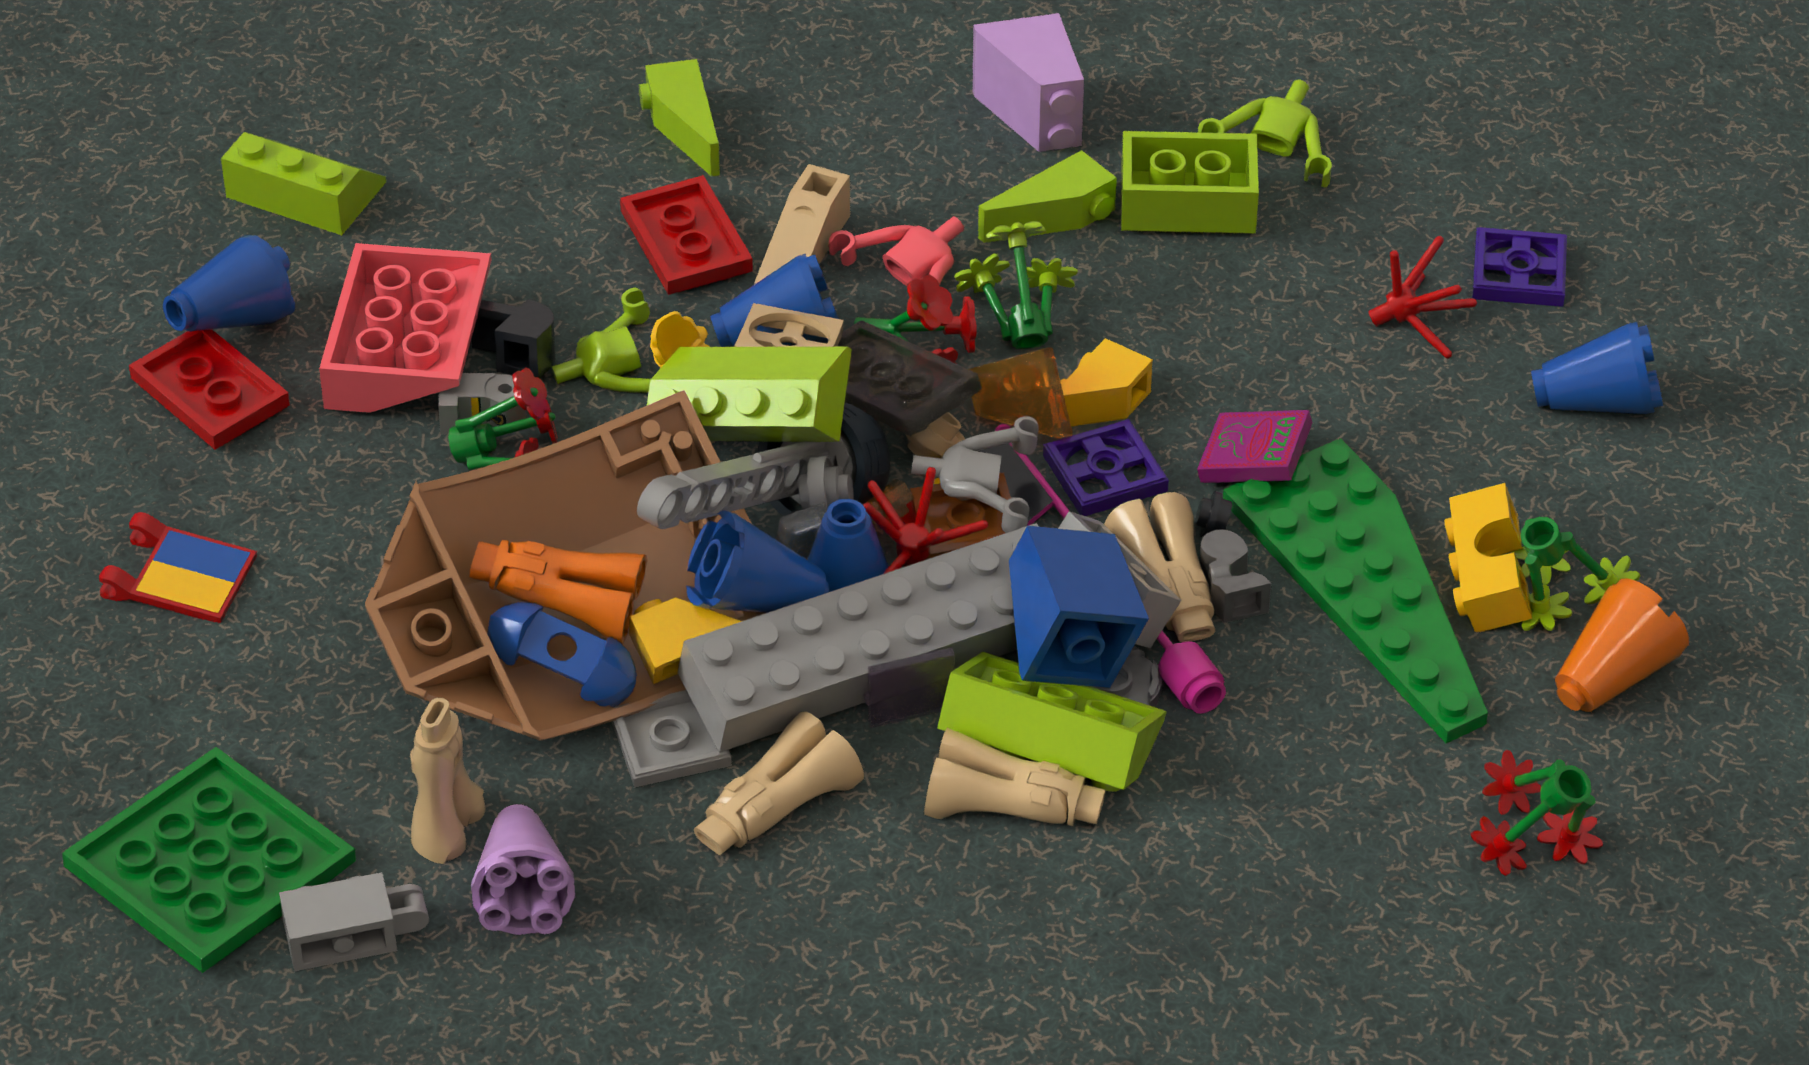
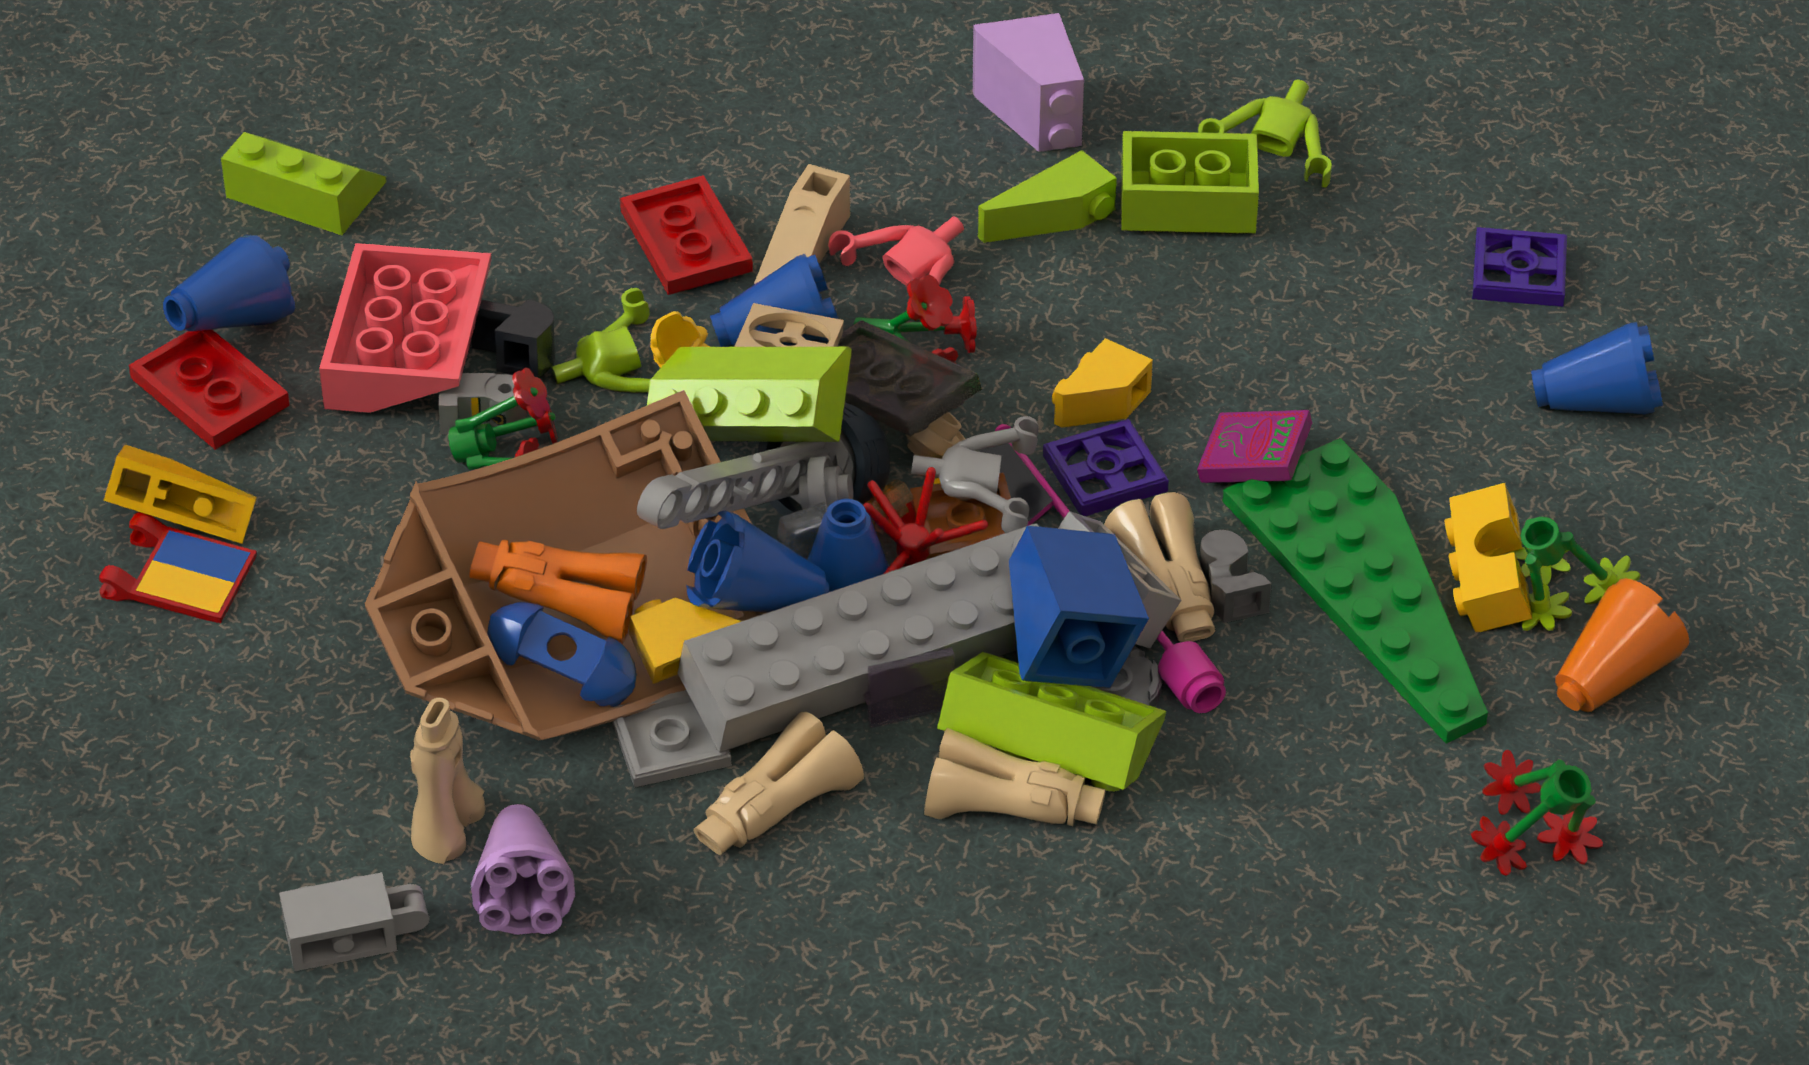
(178, 494): none -> yellow slope
(207, 858): green plate -> none
(682, 110): lime slope -> none
(1021, 388): clear orange wing -> none
(1027, 324): plant -> none
(1213, 513): black plate -> none
(1405, 305): red plant -> none

